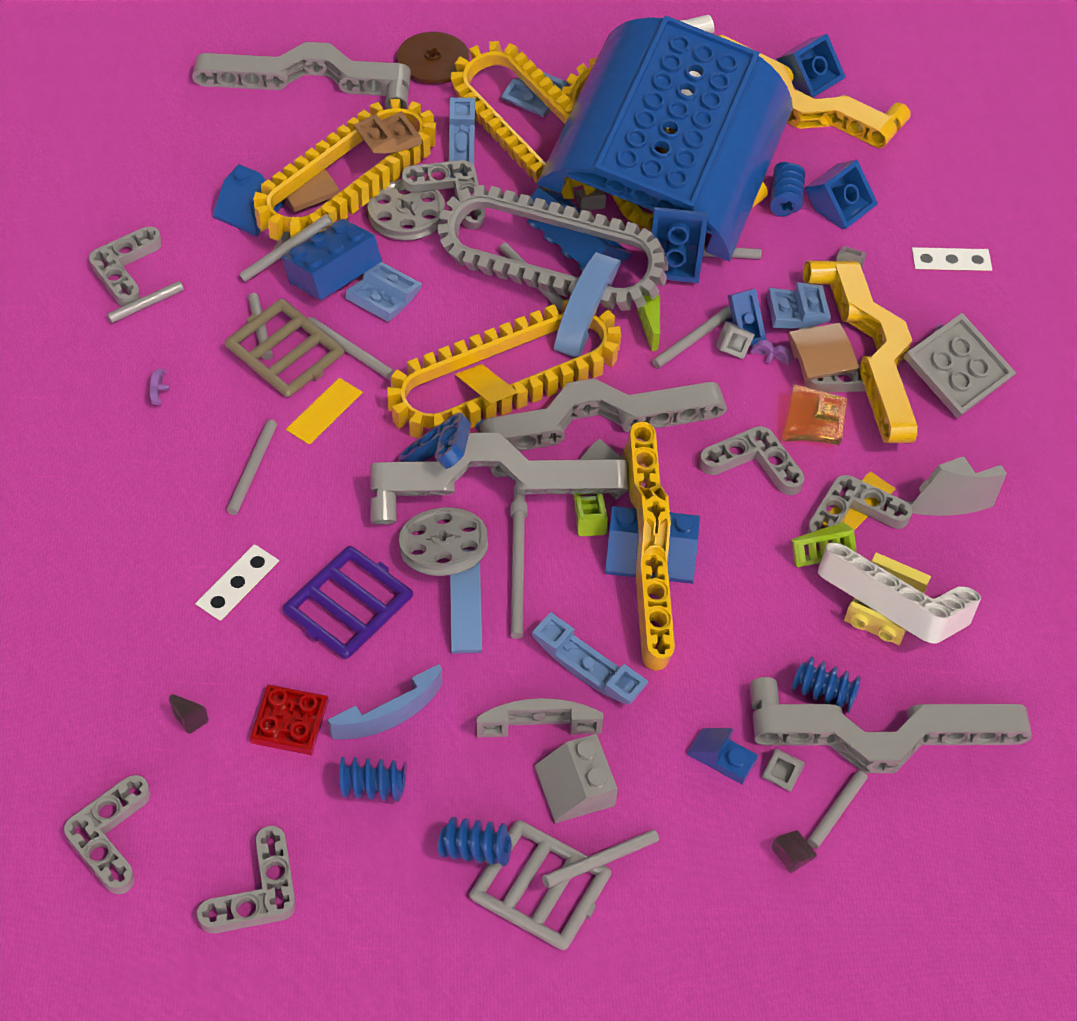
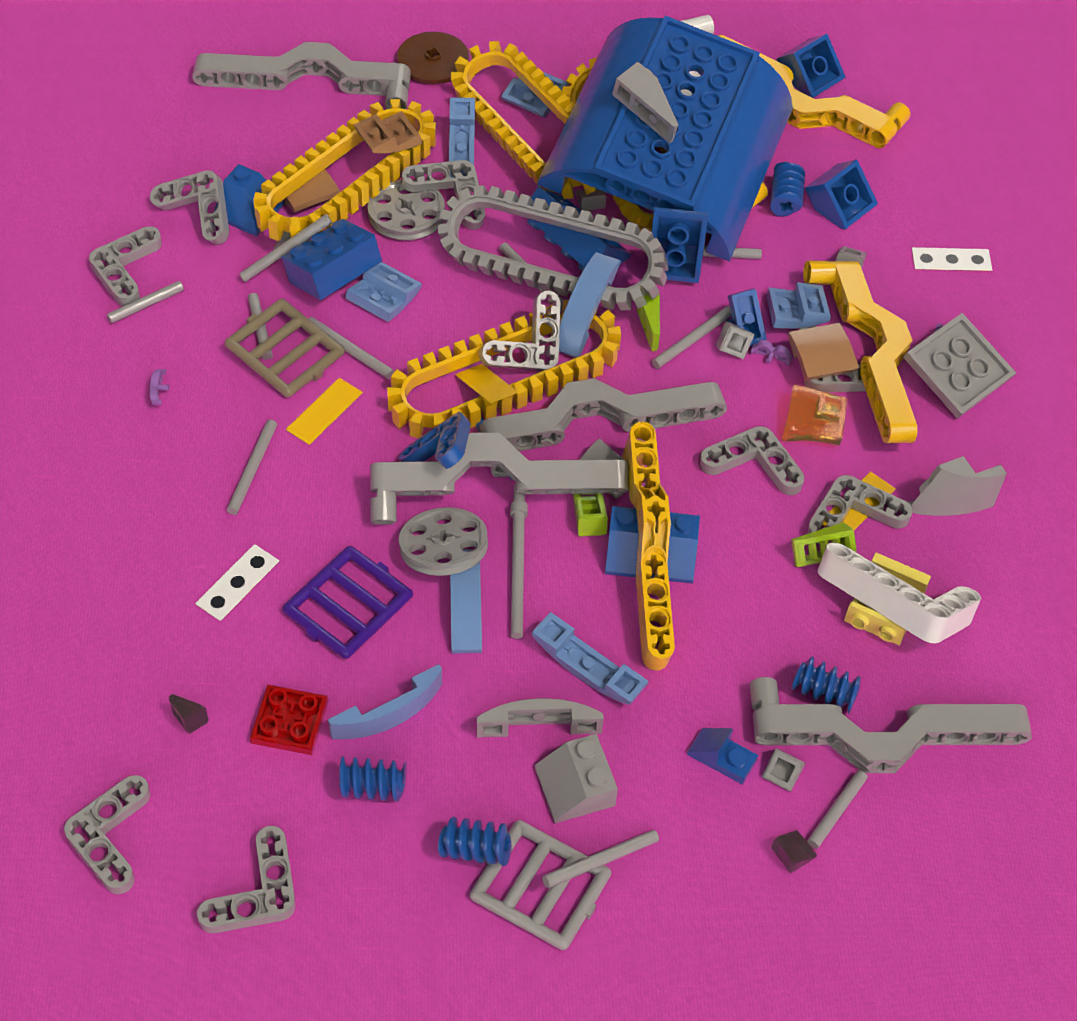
(203, 196): none -> light grey beam
(531, 350): none -> light grey beam
(645, 98): none -> light grey slope

